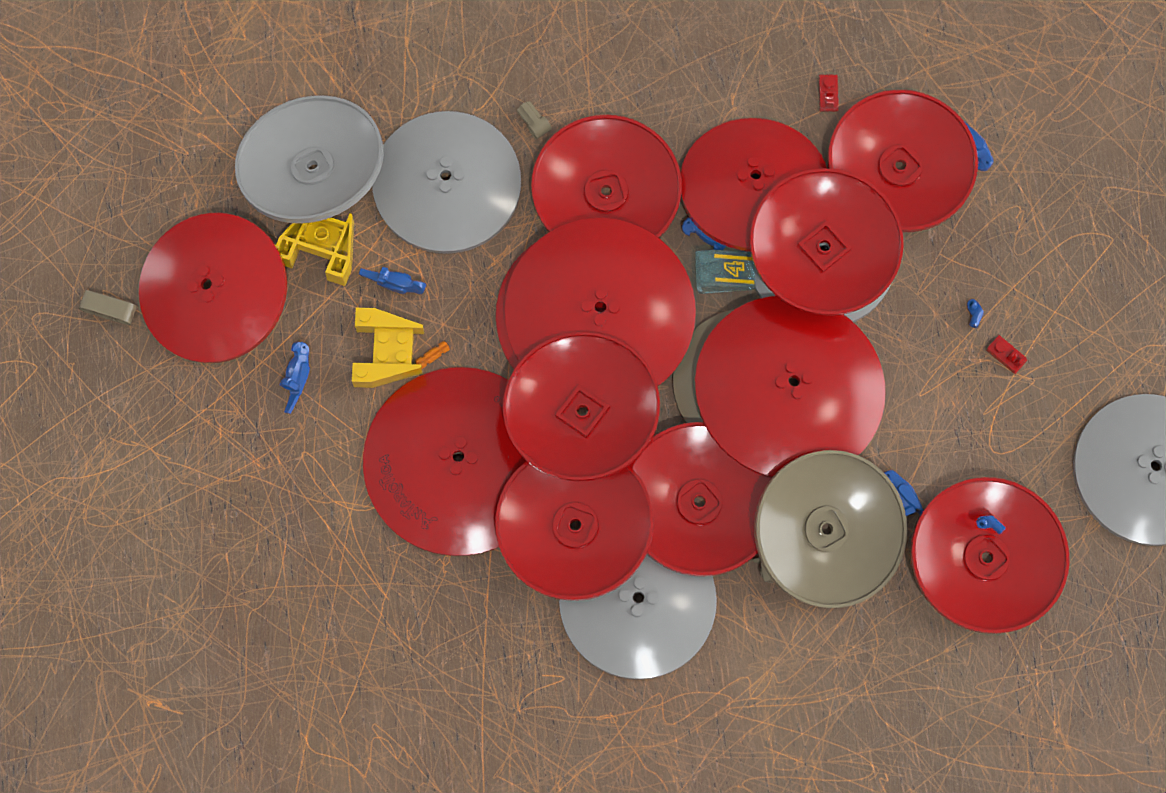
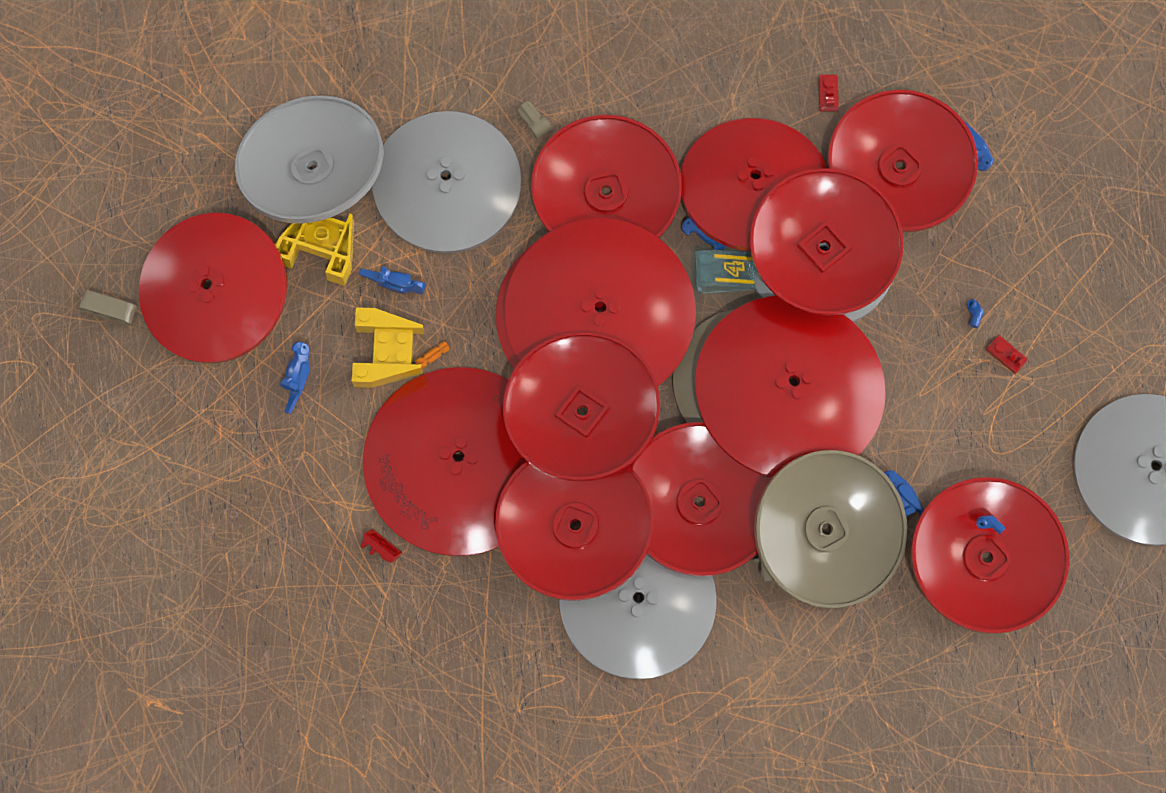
(380, 545): none -> red plate

